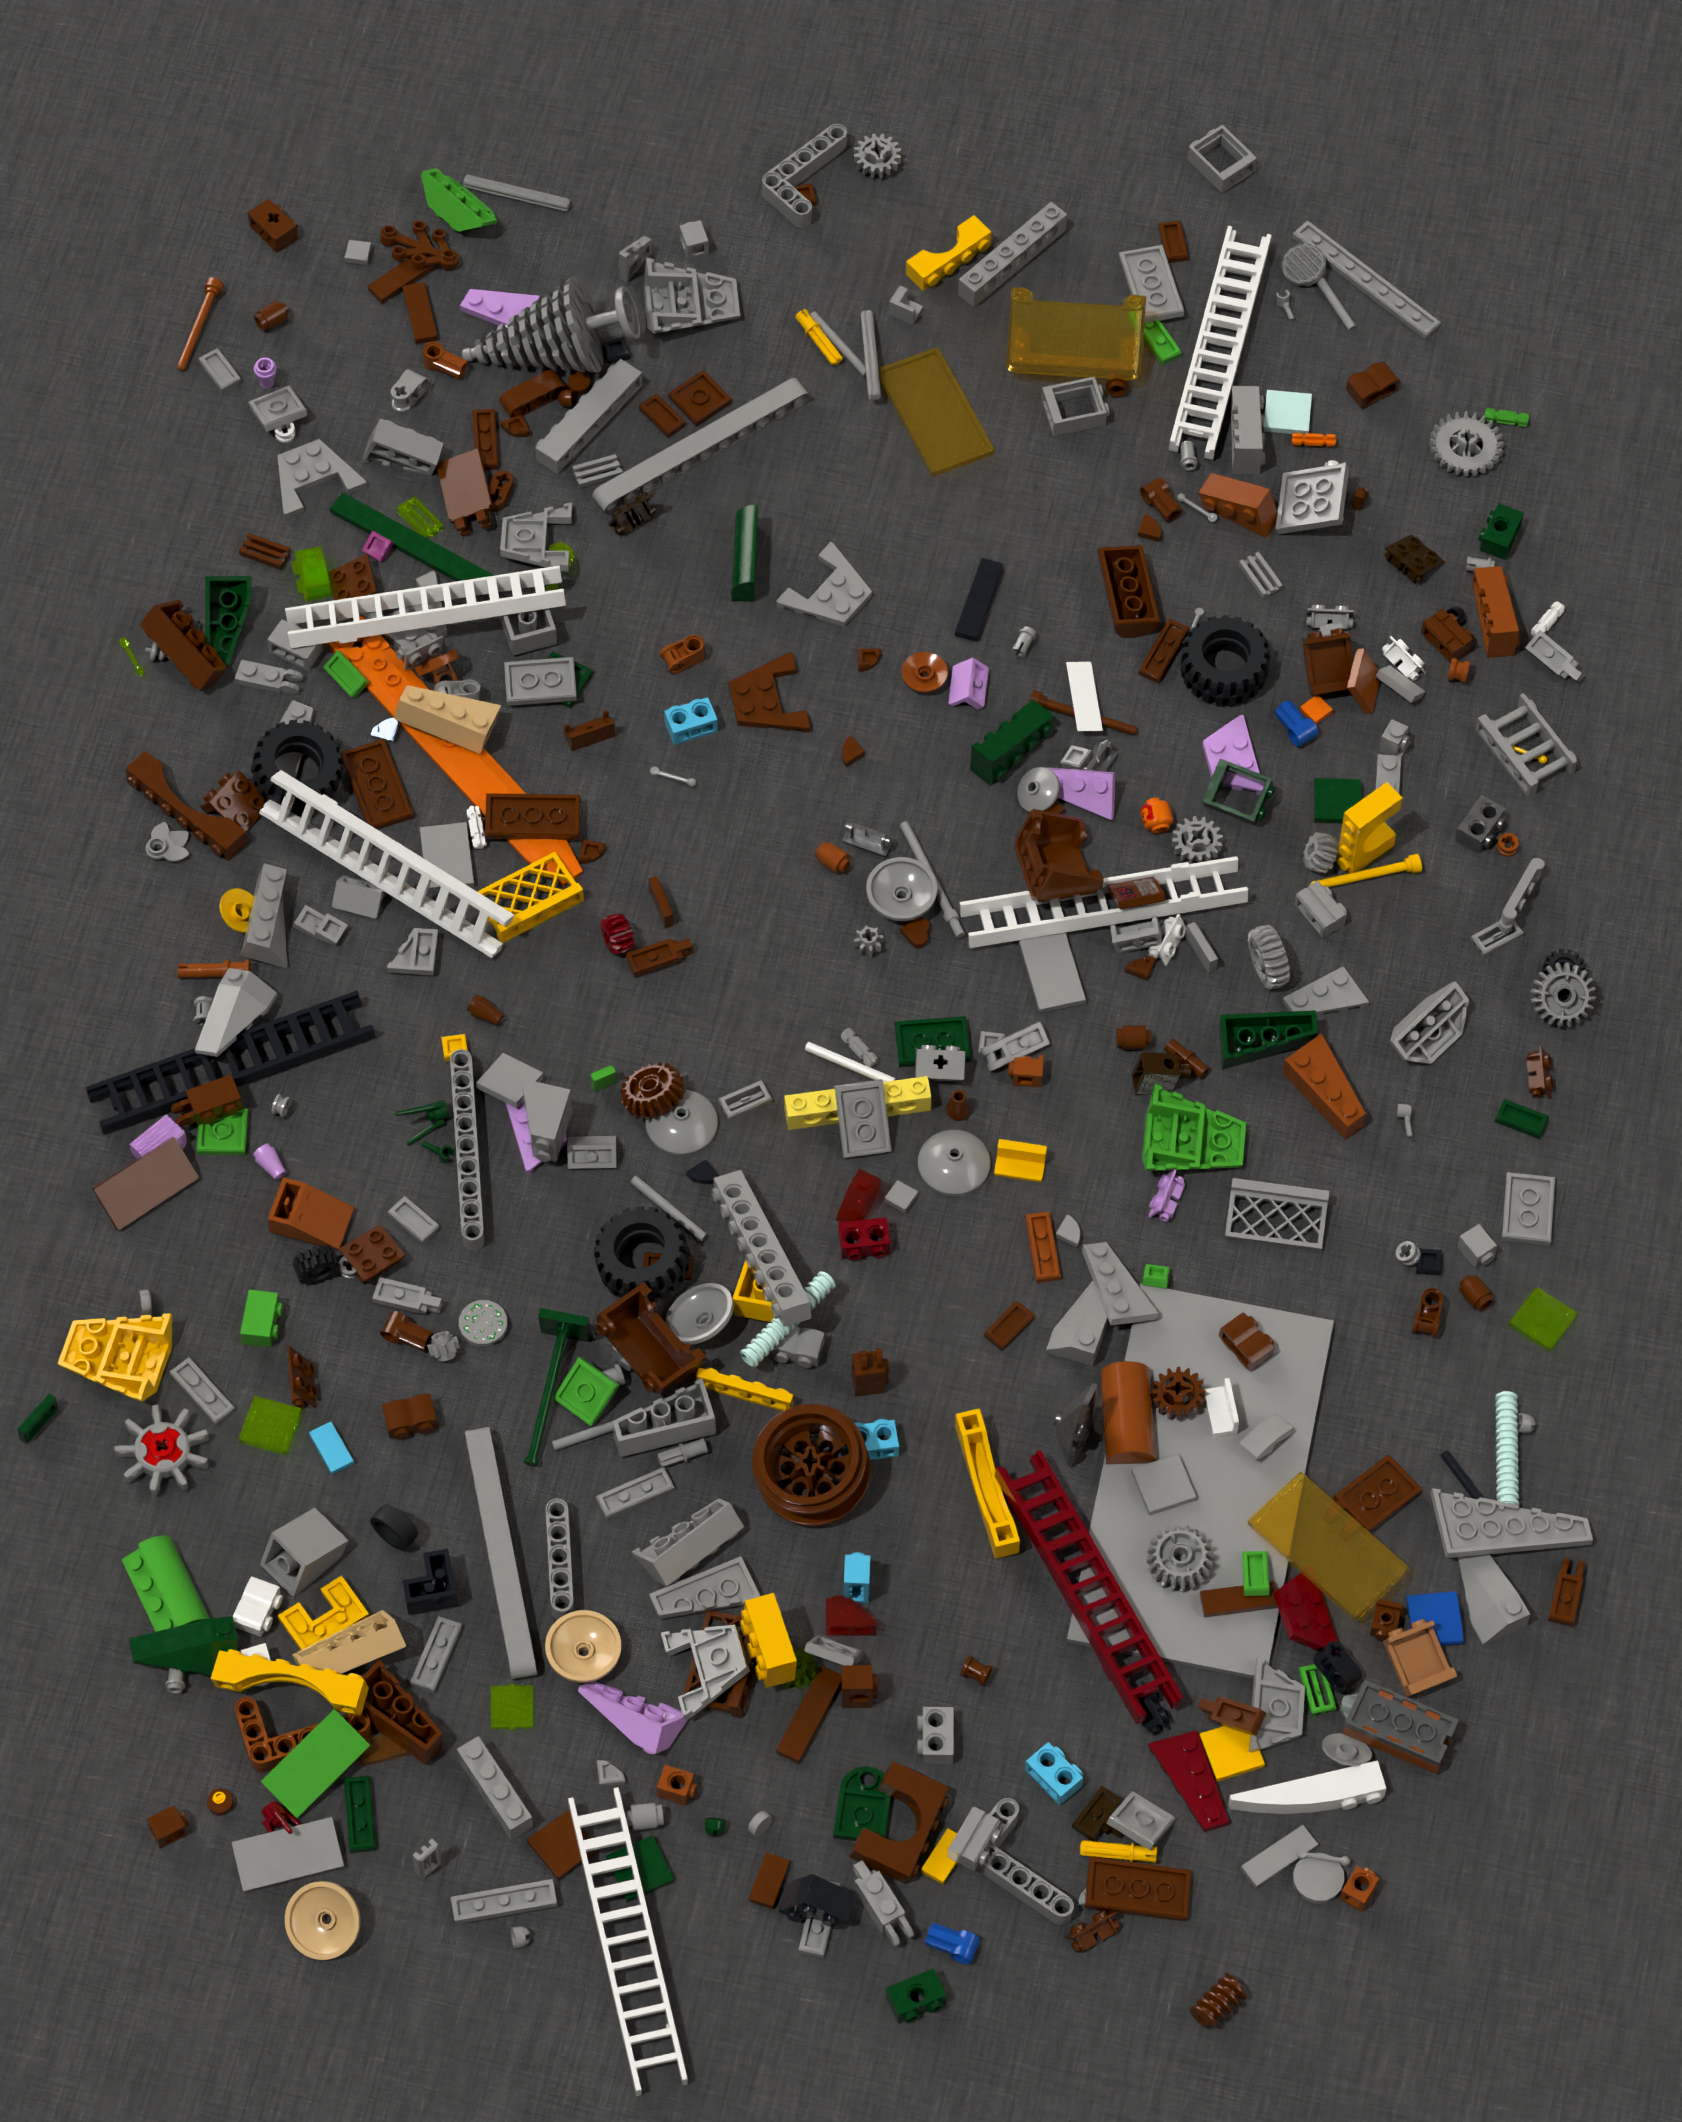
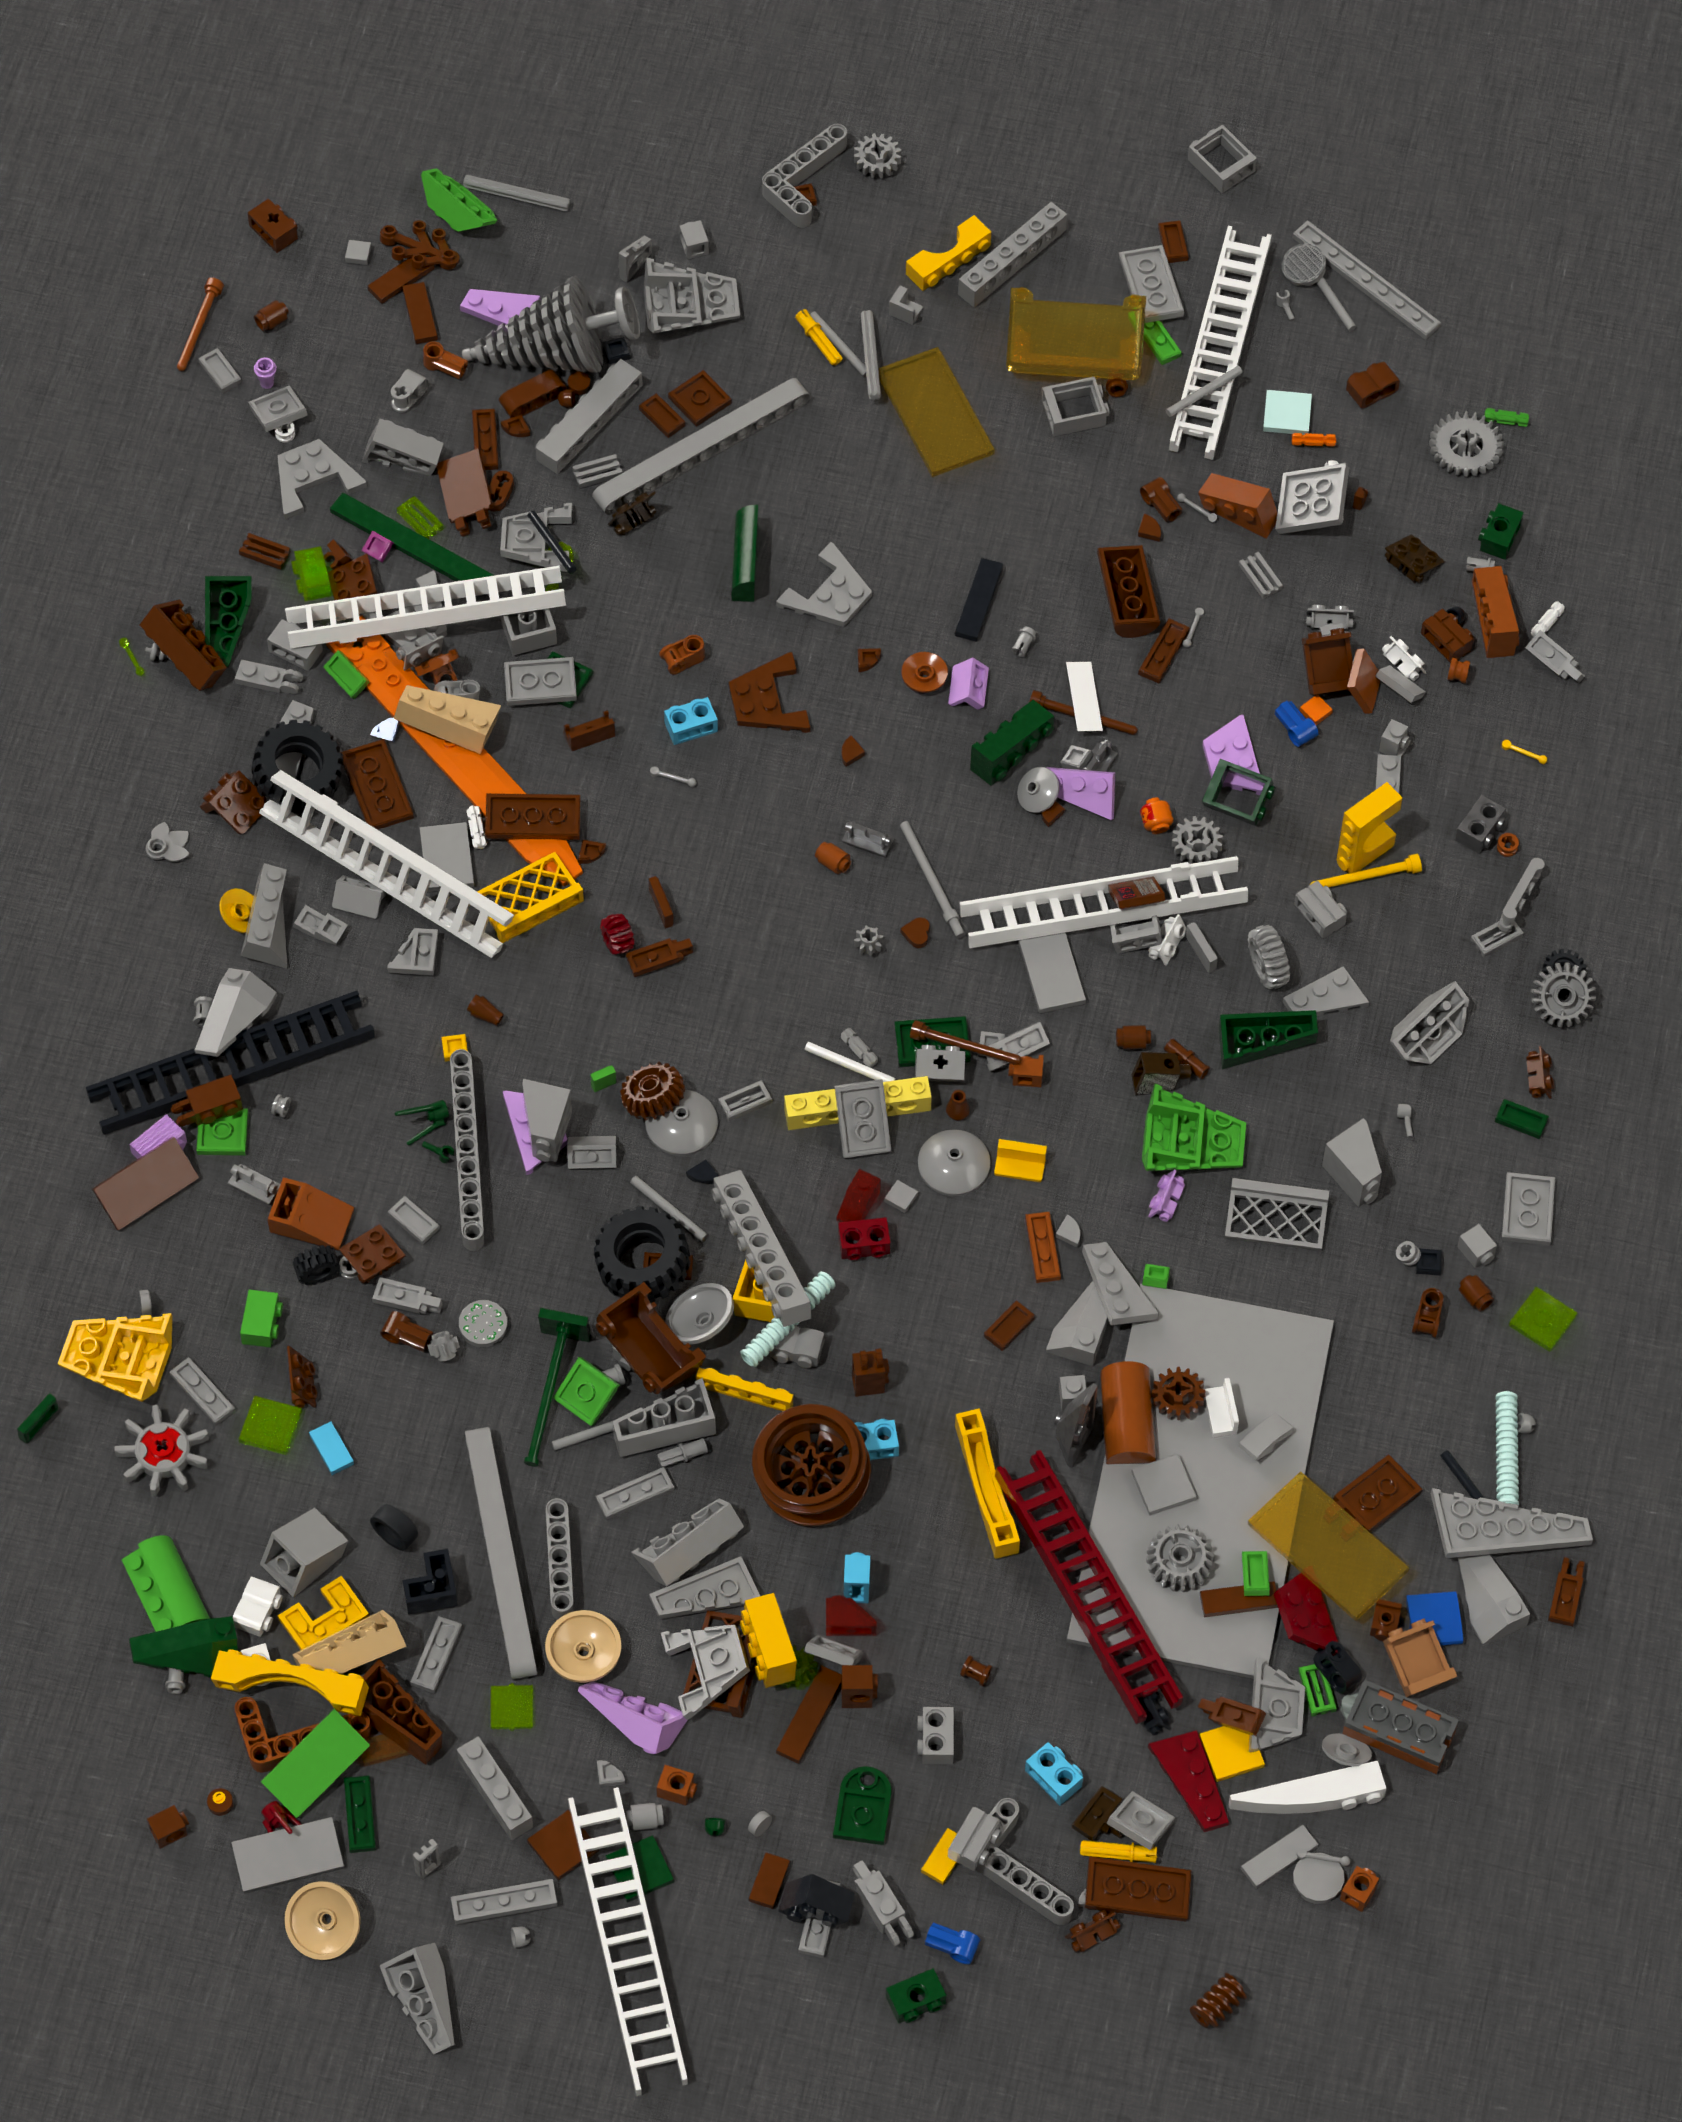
(209, 970): dark orange pin -> none
(219, 833): reddish brown arch -> none
(253, 1183): none -> light grey hinge
(269, 1160): lavender cone -> none
(337, 552): none -> reddish brown tile
(410, 1416): reddish brown brick -> none
(421, 1987): none -> light grey wedge
(505, 1079): light grey tile -> none
(551, 541): none -> black bar
(901, 878): light grey dish -> none
(921, 1031): none -> reddish brown piece
(925, 1799): reddish brown arch -> none
(1052, 857): reddish brown windscreen -> none
(1070, 1388): none -> light grey brick
(1141, 967): reddish brown tile -> none
(1188, 457): light grey pin -> none
(1205, 390): none -> light grey bar
(1226, 635): black tyre -> none
(1246, 1341): reddish brown brick -> none
(1247, 430): light grey wedge -> none
(1320, 852): light grey gear -> none
(1324, 1085): dark orange wedge -> none
(1334, 797): dark green tile -> none
(1354, 1163): none -> light grey slope
(1514, 762): light grey fence -> none

